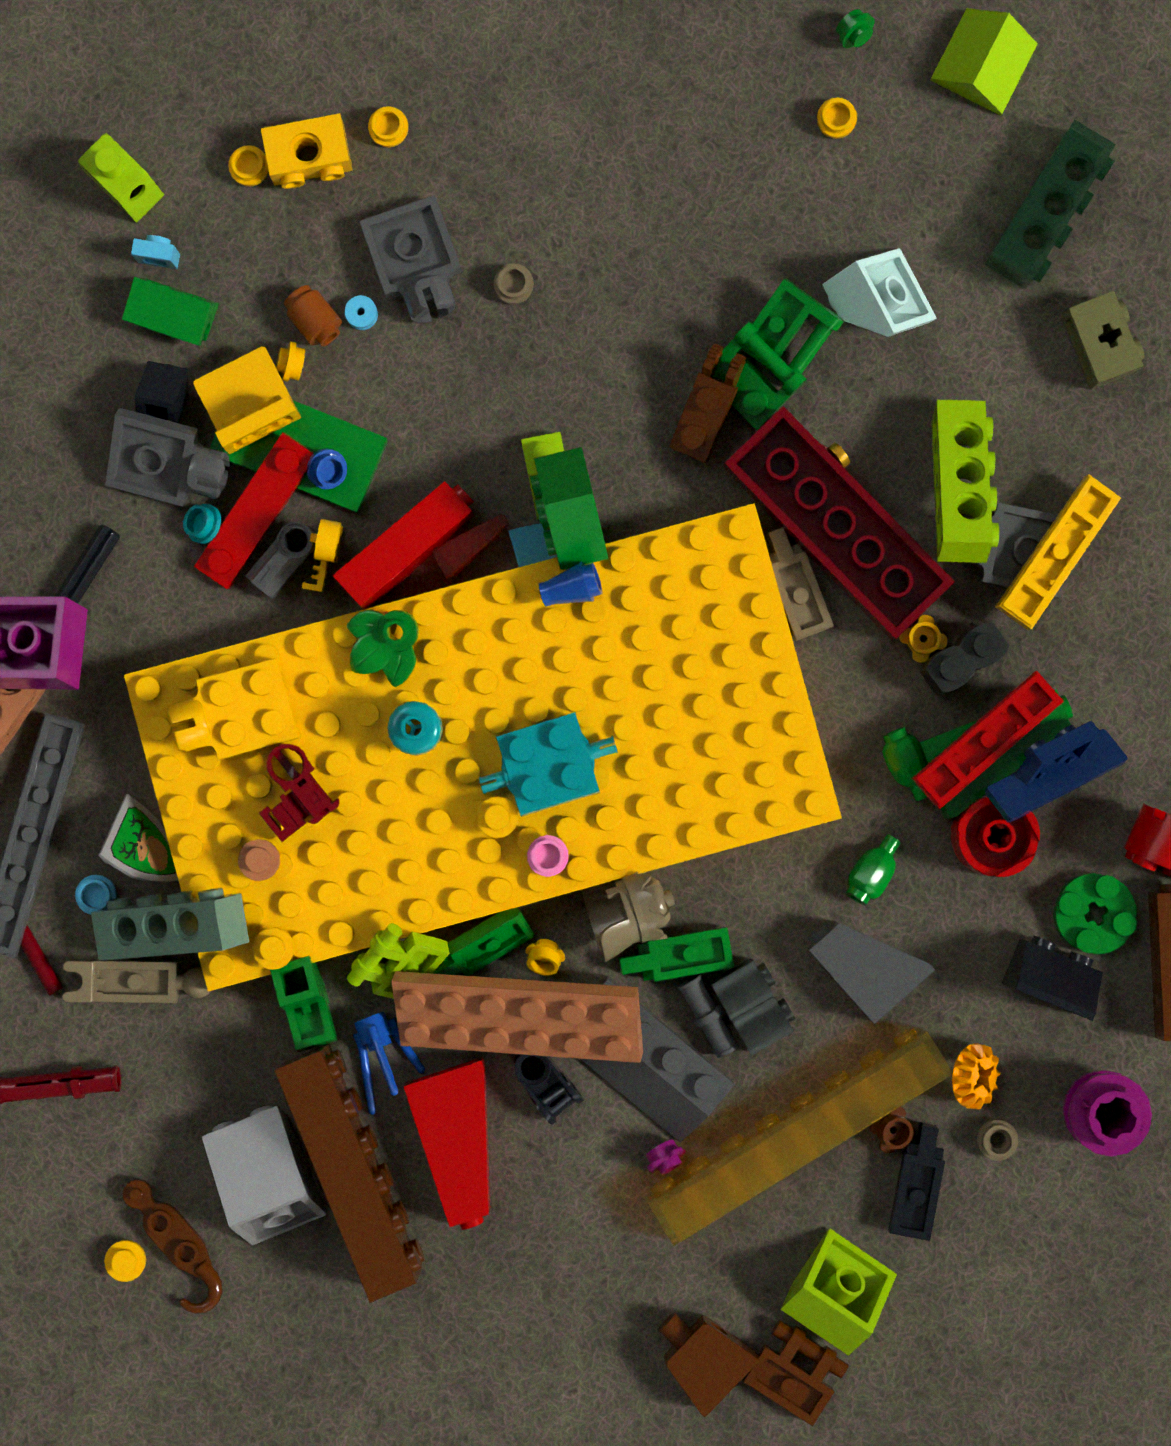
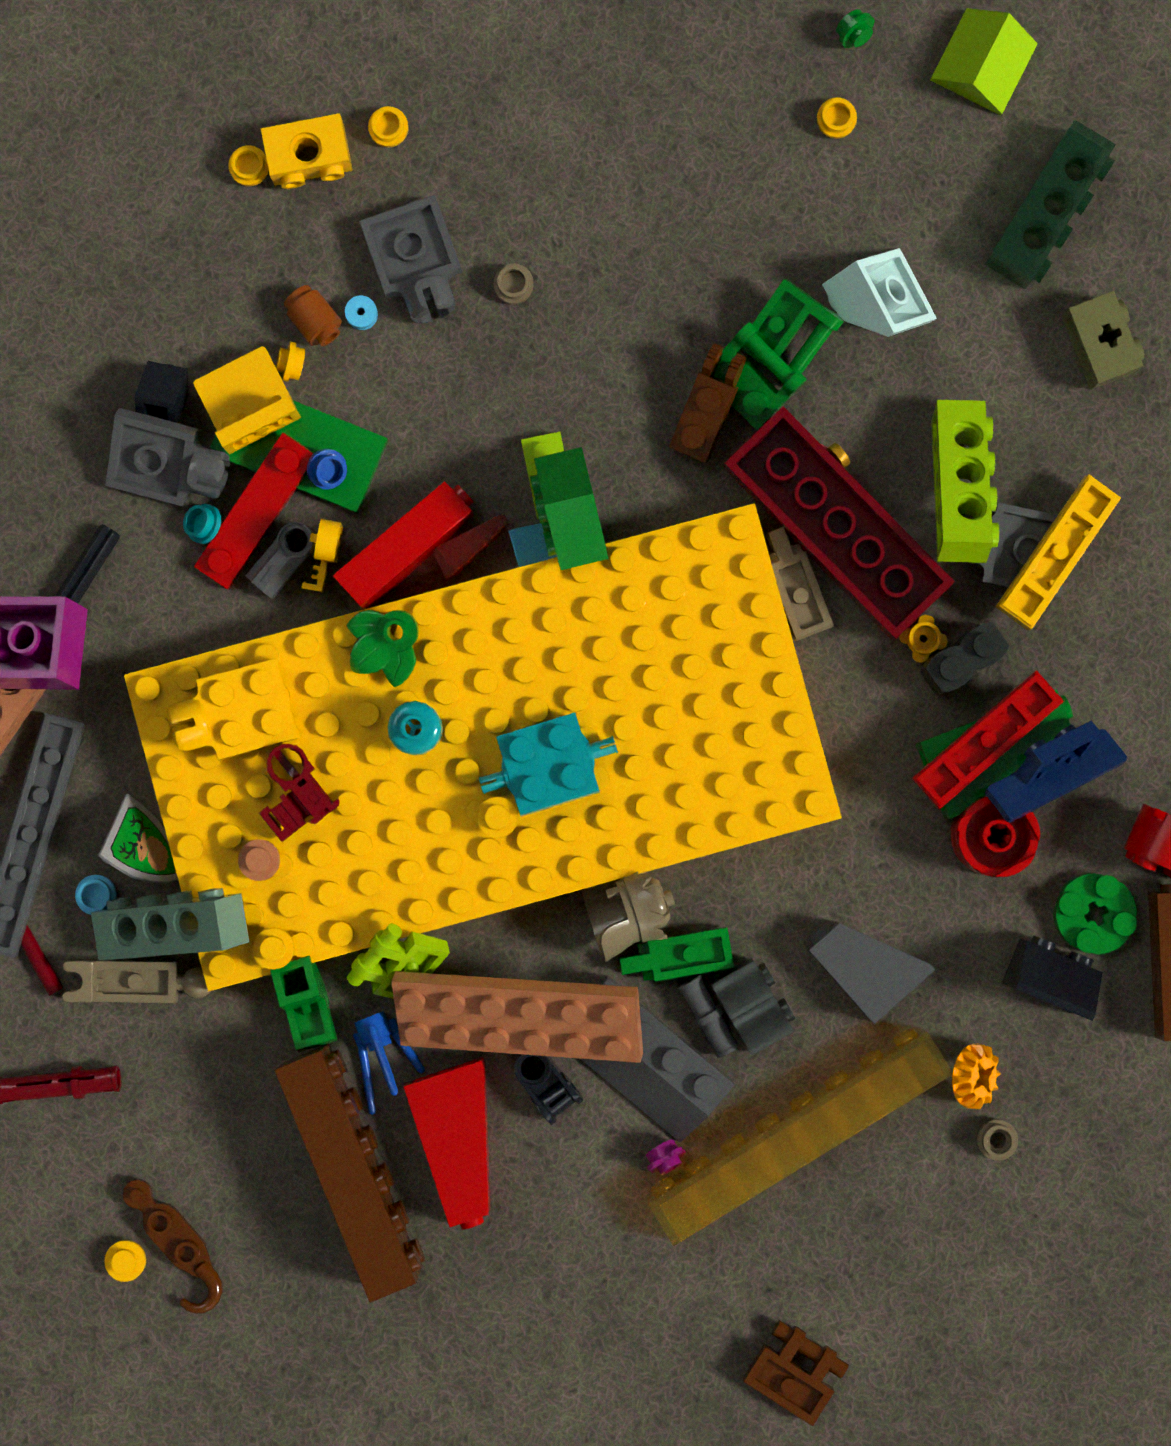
(119, 175): lime torso -> none
(155, 252): medium azure plate -> none
(169, 311): green hinge -> none
(262, 1175): light grey slope -> none
(486, 943): green hinge -> none
(544, 957): yellow plate -> none
(547, 855): bright pink plate -> none
(574, 585): blue cone -> none
(705, 1359): reddish brown torso -> none
(839, 1293): lime slope -> none
(873, 872): green plant -> none
(900, 1137): reddish brown plate -> none
(904, 759): green plant -> none
(918, 1186): black hinge -> none
(1111, 1137): magenta piece -> none

